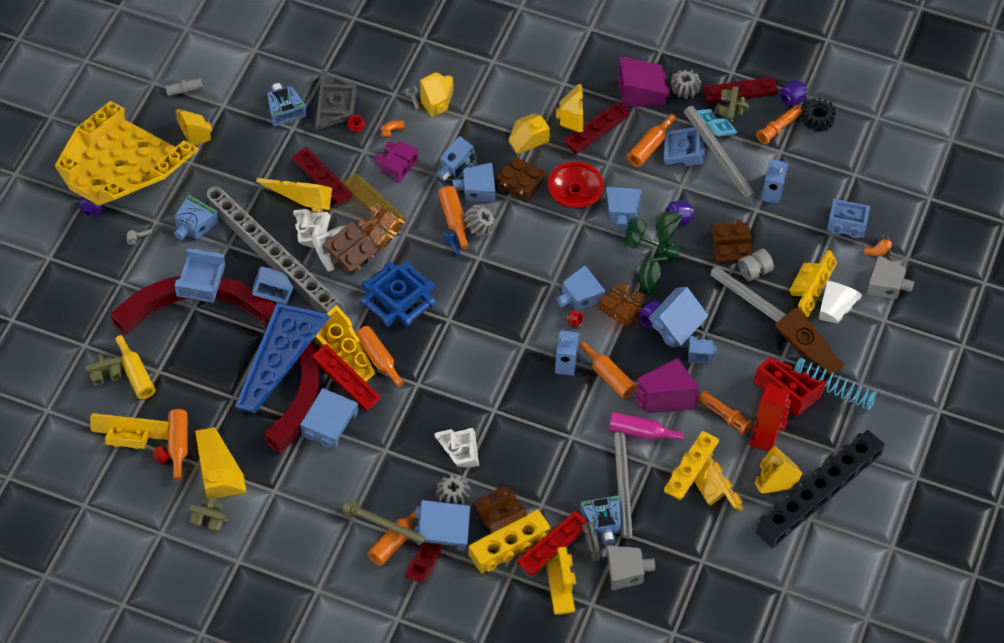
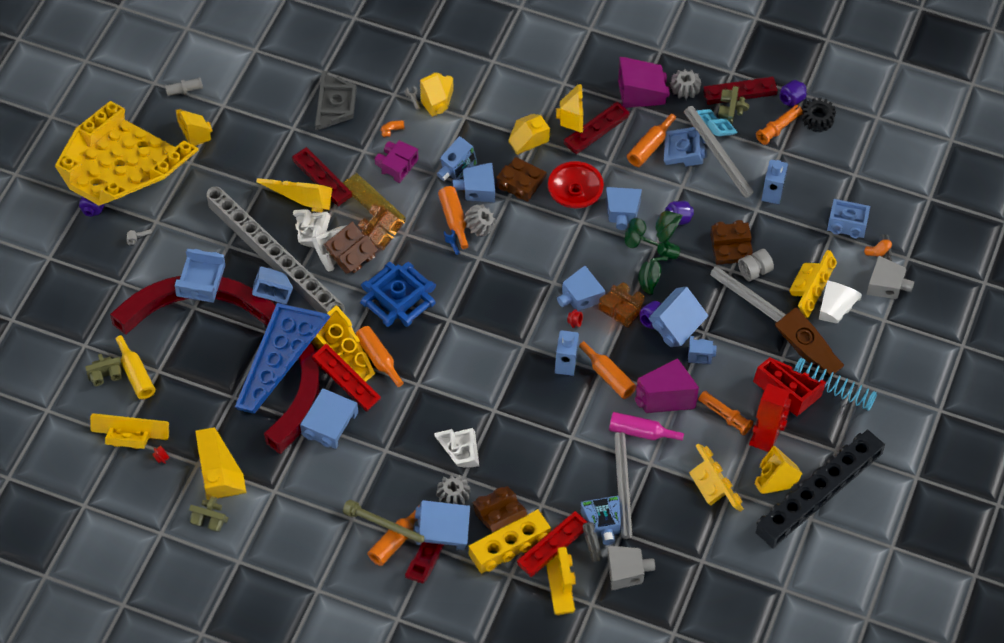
(177, 439): orange piece -> none
(194, 219): medium blue torso -> none
(285, 105): medium blue torso -> none
(356, 123): red plate -> none
(691, 465): yellow bracket -> none

